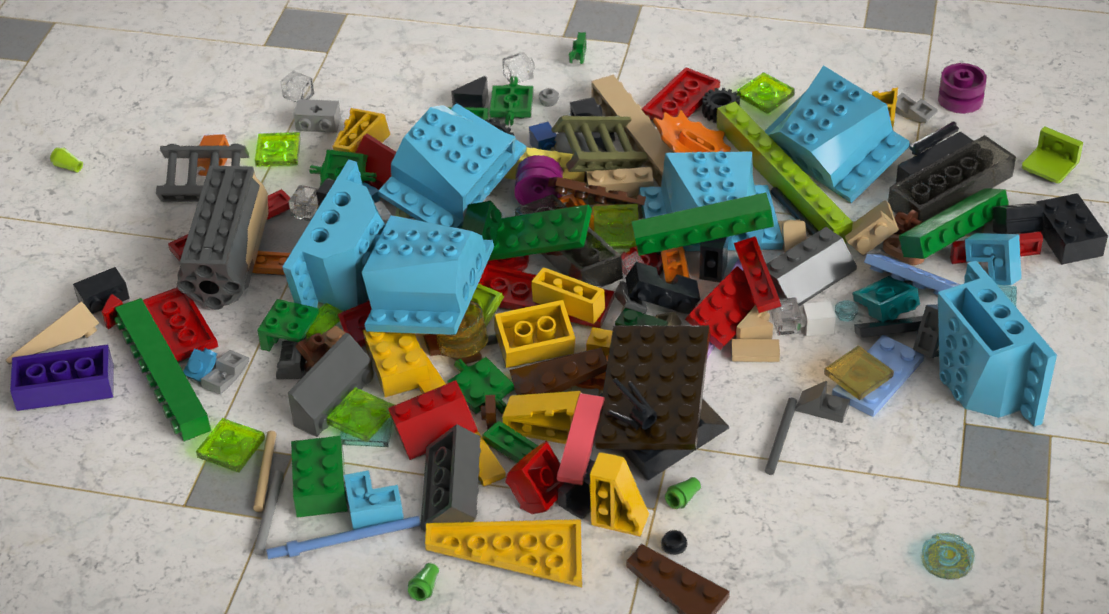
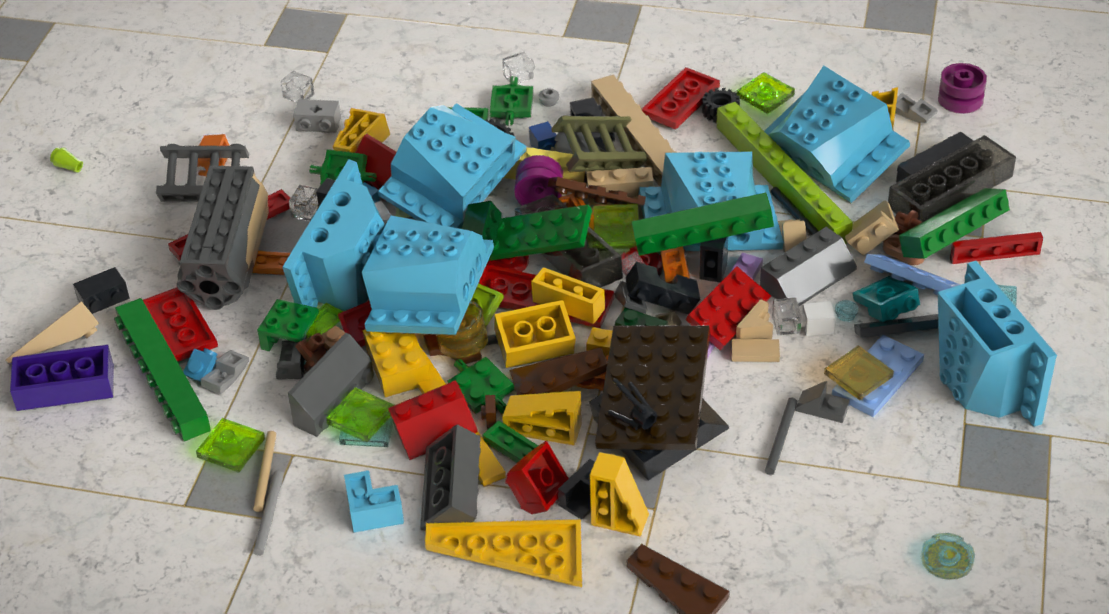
(109, 311): red slope -> none
(277, 149): clear neon green plate -> none
(293, 548): medium blue bar -> none
(318, 476): green brick -> none
(423, 583): bright green cone -> none
(472, 94): black slope -> none
(579, 48): green plate -> none
(580, 439): coral tile -> none
(674, 542): black plate -> none
(681, 493): bright green cone -> none
(689, 136): orange piece -> none
(757, 274): red plate -> none
(928, 333): dark grey hinge -> none
(934, 138): black axle -> none
(1000, 252): medium azure panel -> none
(1018, 218): black brick -> none
(1054, 155): lime bracket -> none
(1072, 229): black brick -> none

